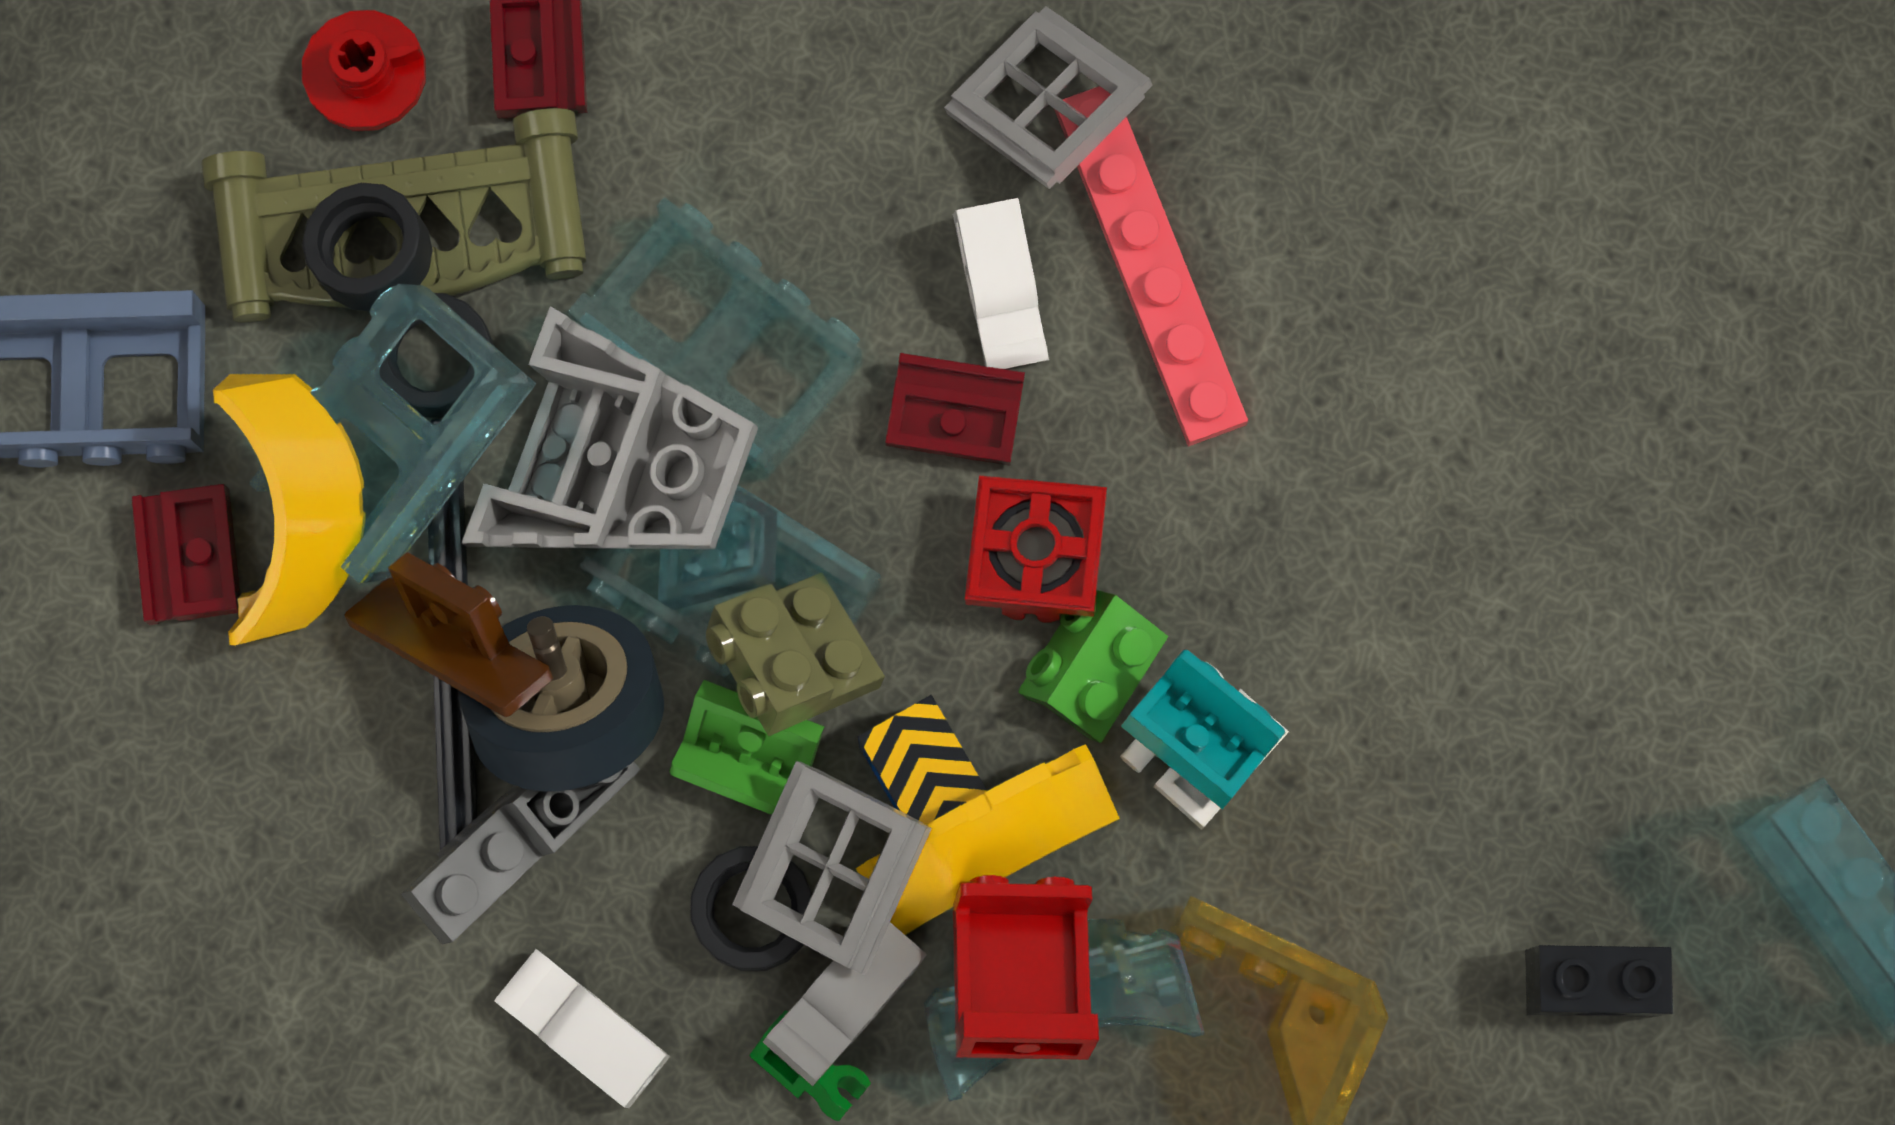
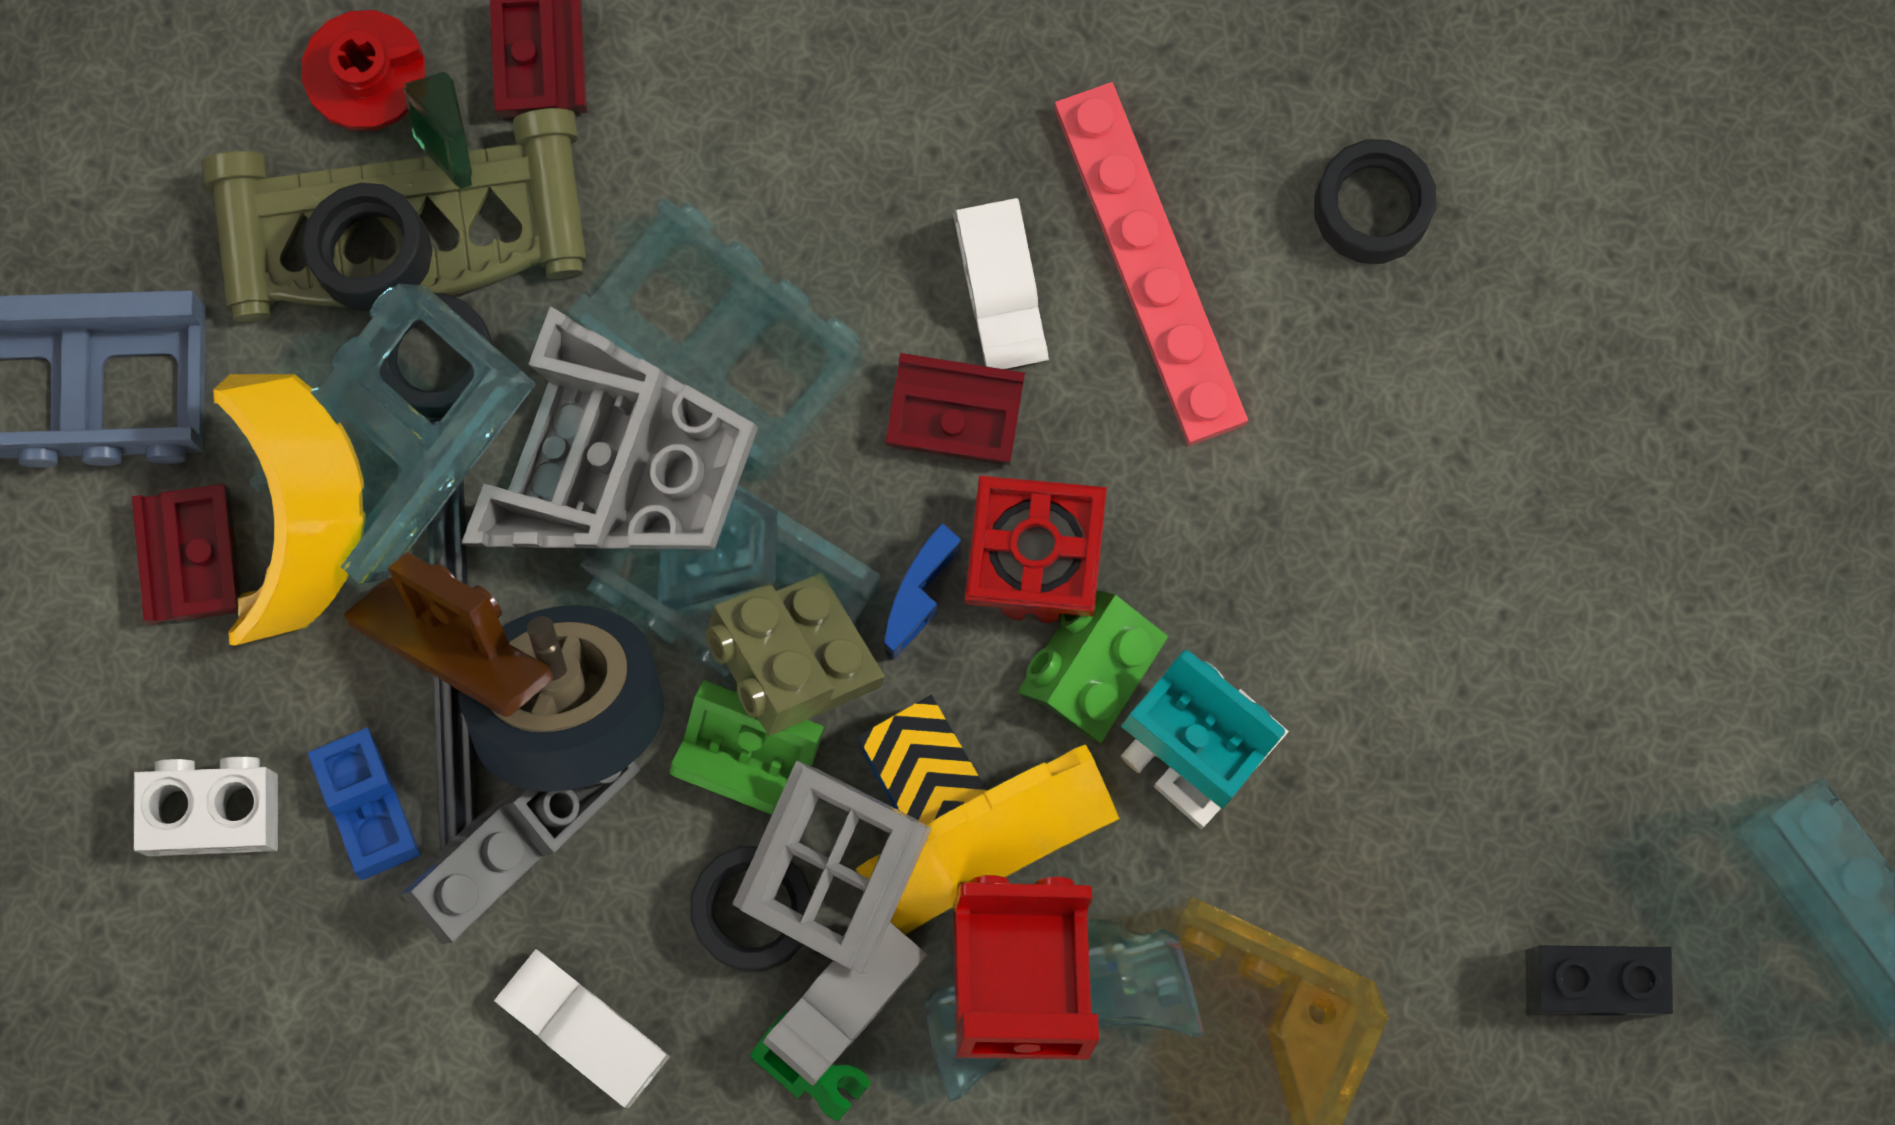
(205, 824): none -> white brick
(364, 804): none -> blue slope
(439, 125): none -> clear green slope
(912, 606): none -> blue slope
(1083, 56): light grey piece -> none
(1393, 158): none -> black tyre

